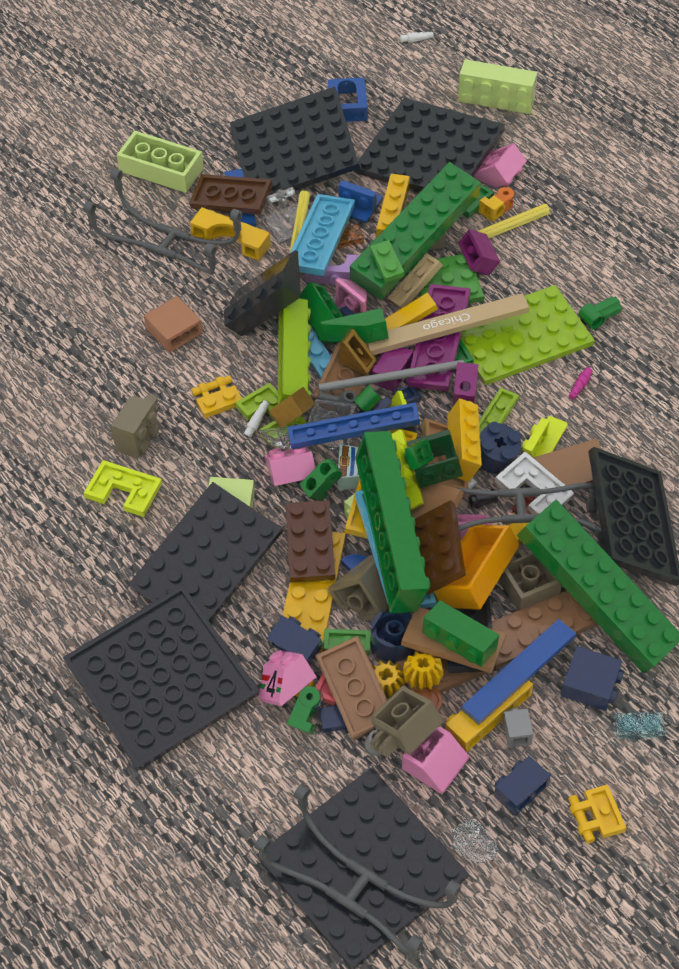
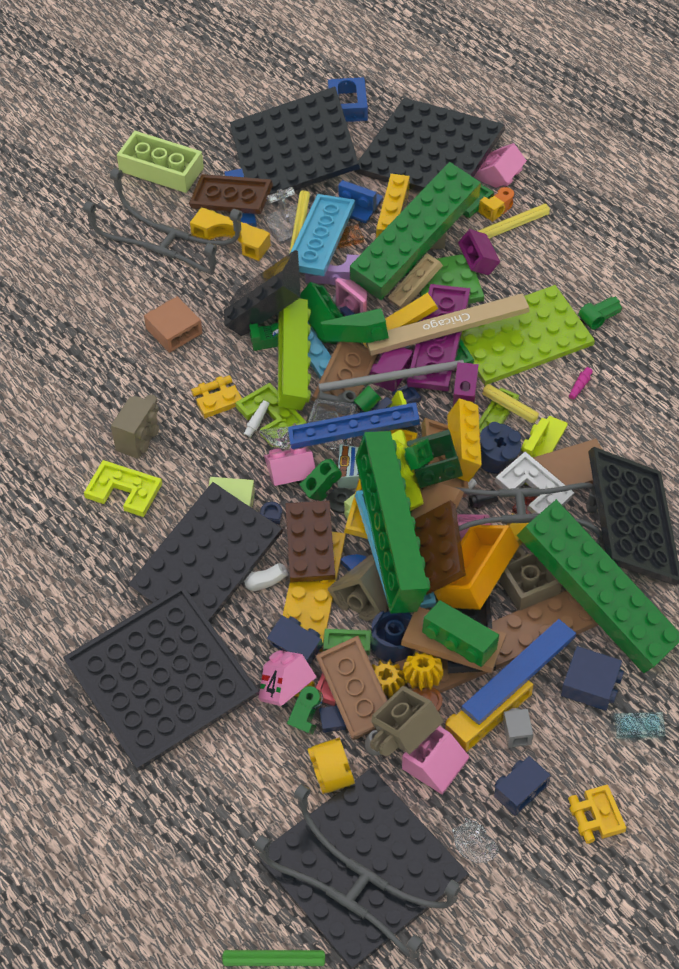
(263, 579): none -> white arm
(264, 336): none -> green leg
(272, 511): none -> dark blue tile
(273, 958): none -> bright green axle
(292, 407): pearl gold slope -> none
(331, 765): none -> yellow brick
(337, 499): none -> pearl dark grey piece
(356, 354): pearl gold slope -> none
(387, 261): bright green plate -> none
(413, 37): white animal -> none
(497, 86): yellowish green brick -> none
(510, 403): none -> light yellow axle

